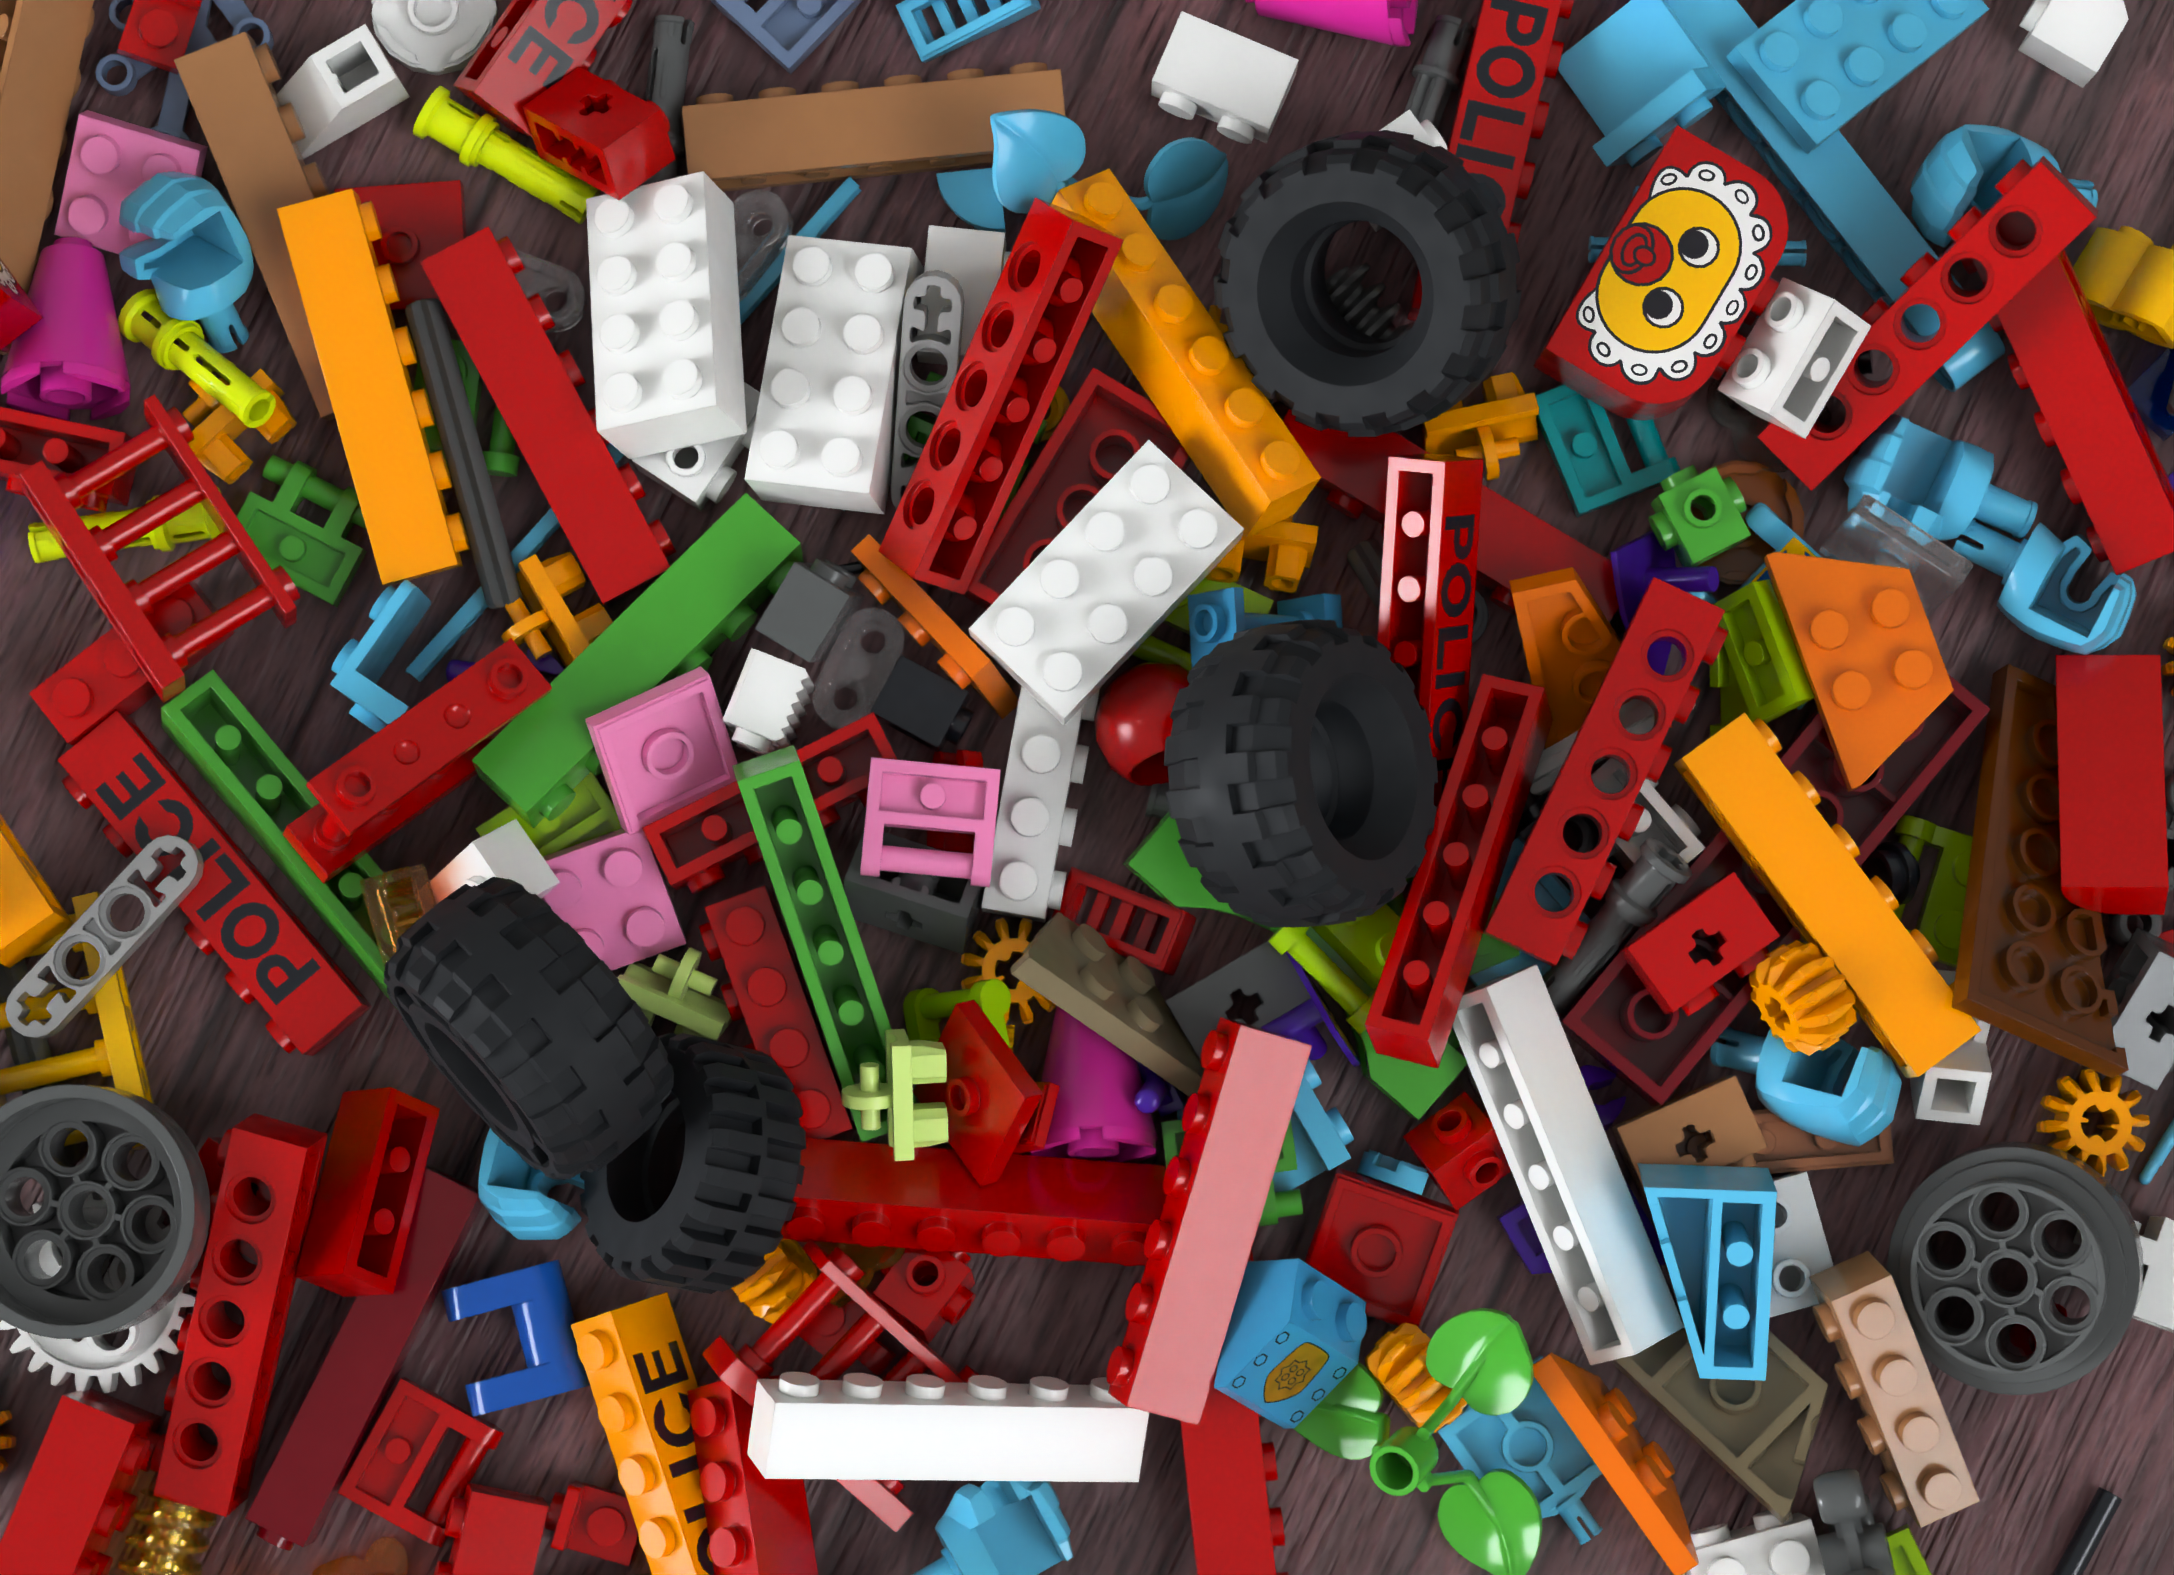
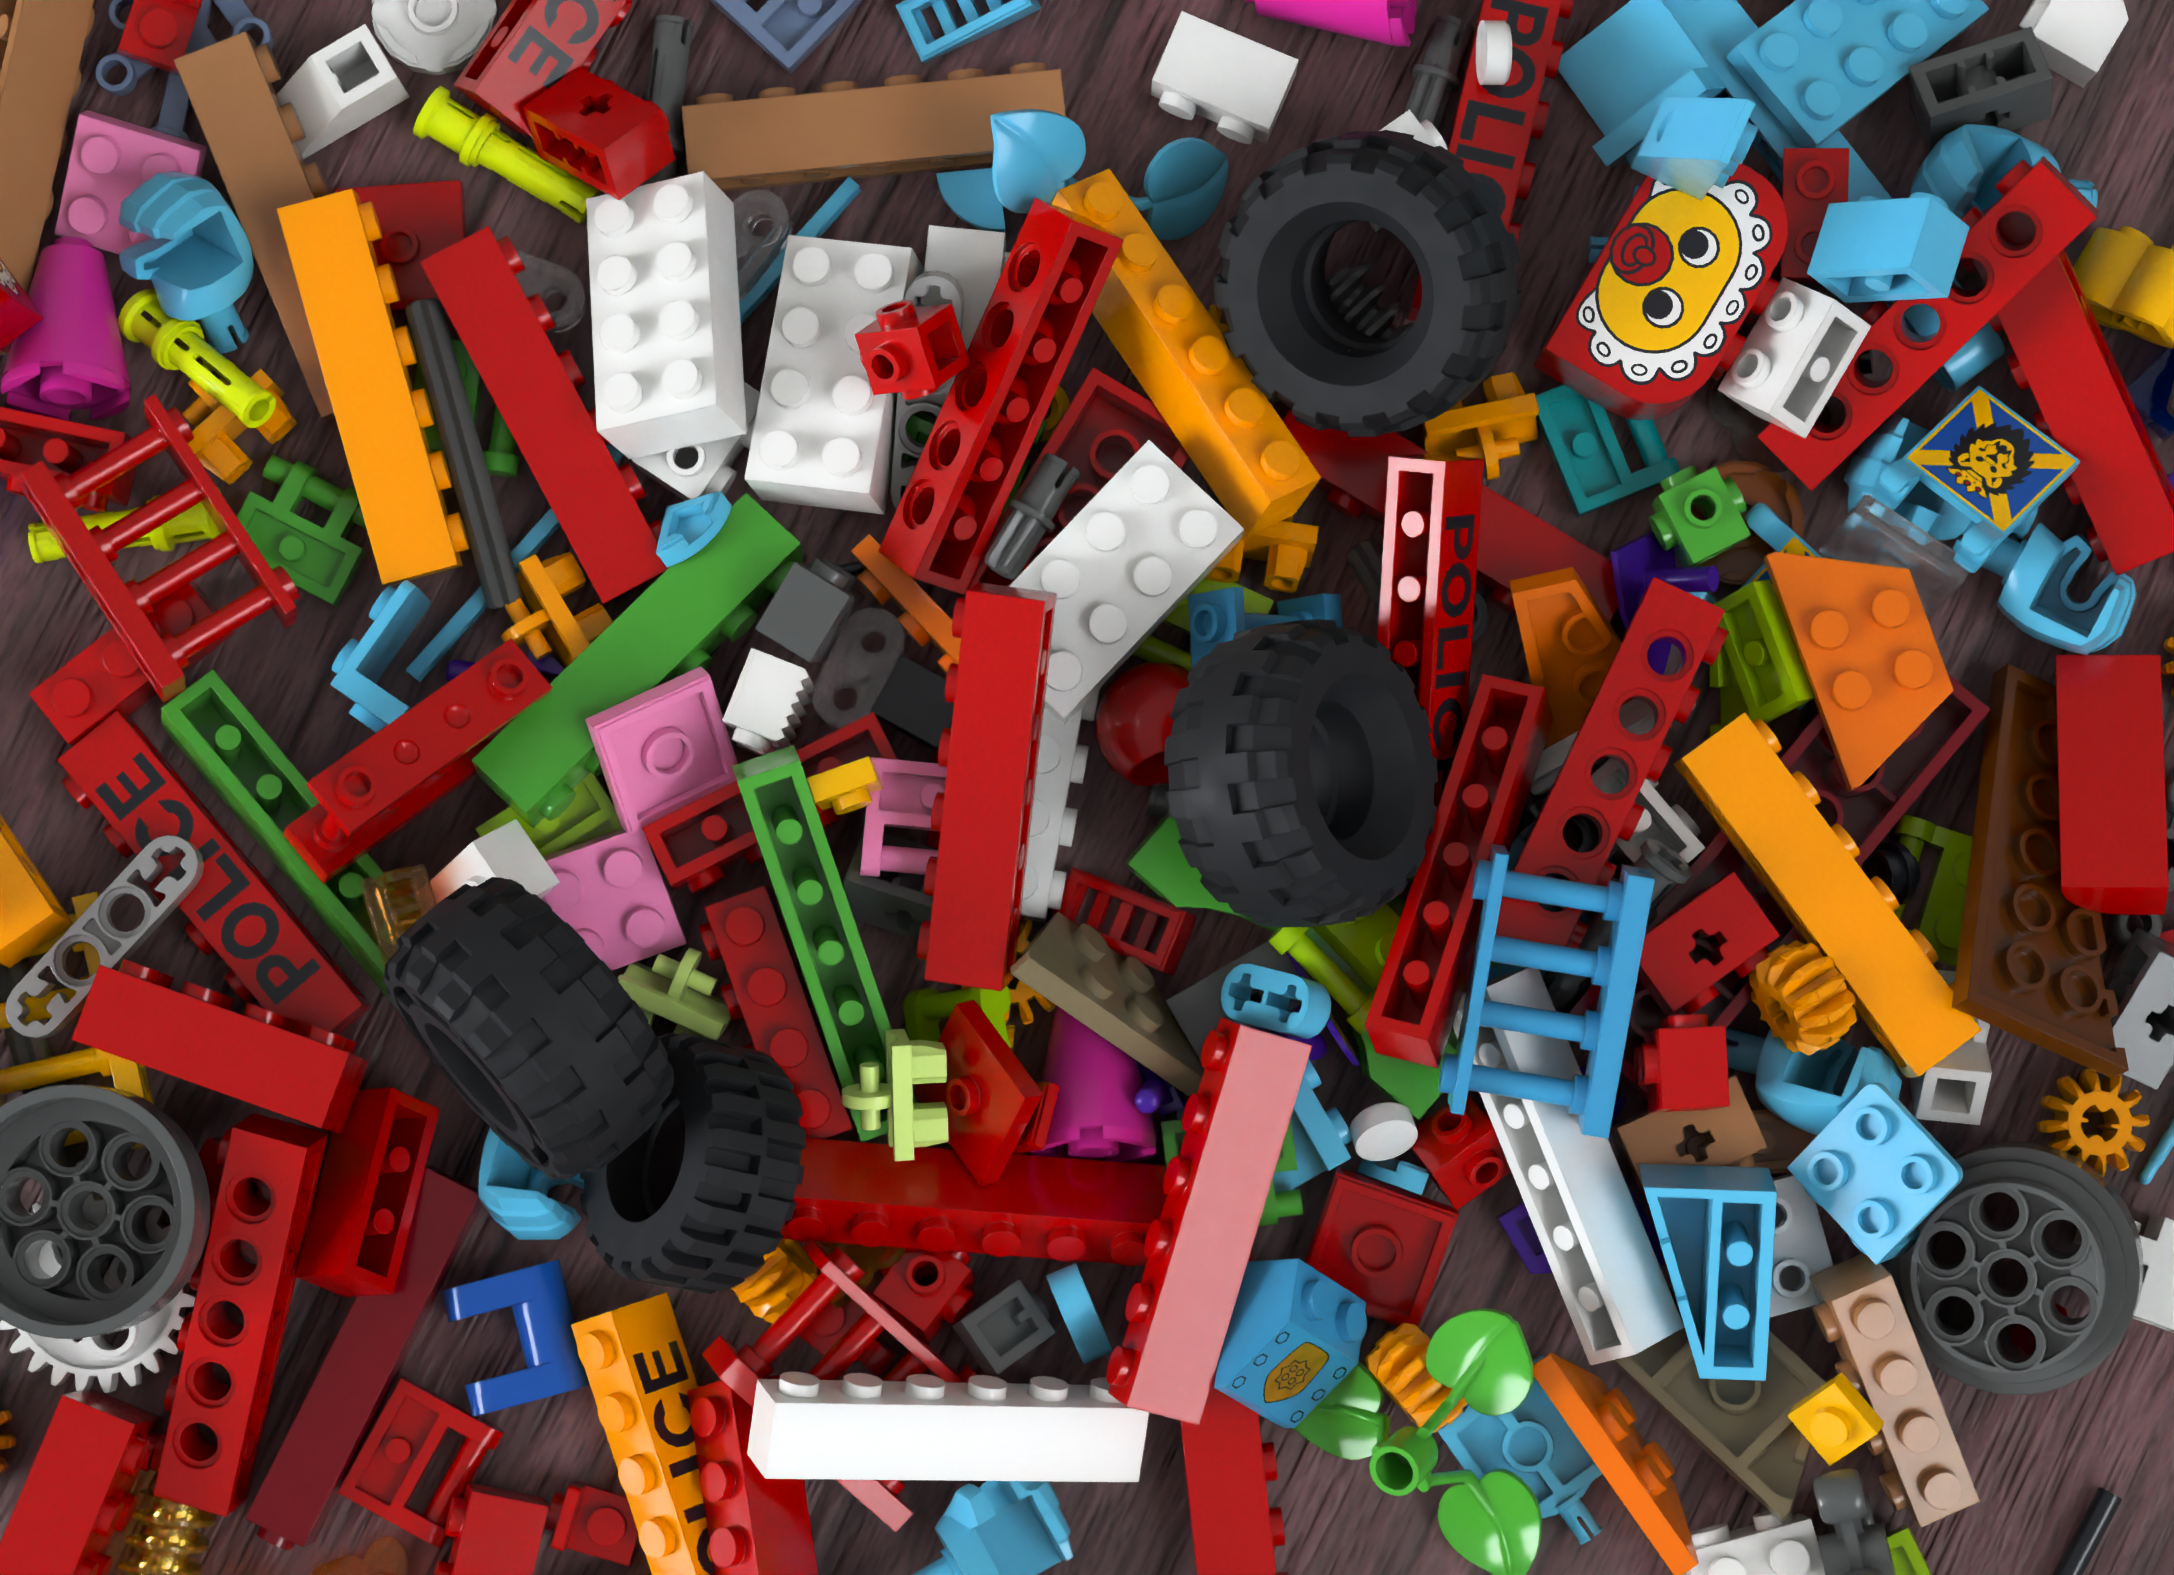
(228, 1052): none -> red brick
(691, 526): none -> medium azure tile
(846, 786): none -> yellow plate
(912, 349): none -> red brick
(988, 785): none -> red brick
(1005, 1328): none -> dark grey bracket
(1031, 516): none -> dark grey axle
(1079, 1313): none -> medium azure beam
(1278, 990): none -> medium azure beam
(1383, 1131): none -> white tile
(1493, 52): none -> white tile
(1598, 1031): none -> dark azure fence
(1684, 1065): none -> red brick
(1696, 142): none -> medium azure slope
(1809, 184): none -> red brick
(1835, 1419): none -> yellow plate
(1877, 1173): none -> medium azure bracket
(1889, 249): none -> medium azure brick
(1984, 84): none -> dark grey brick
(1986, 467): none -> flag

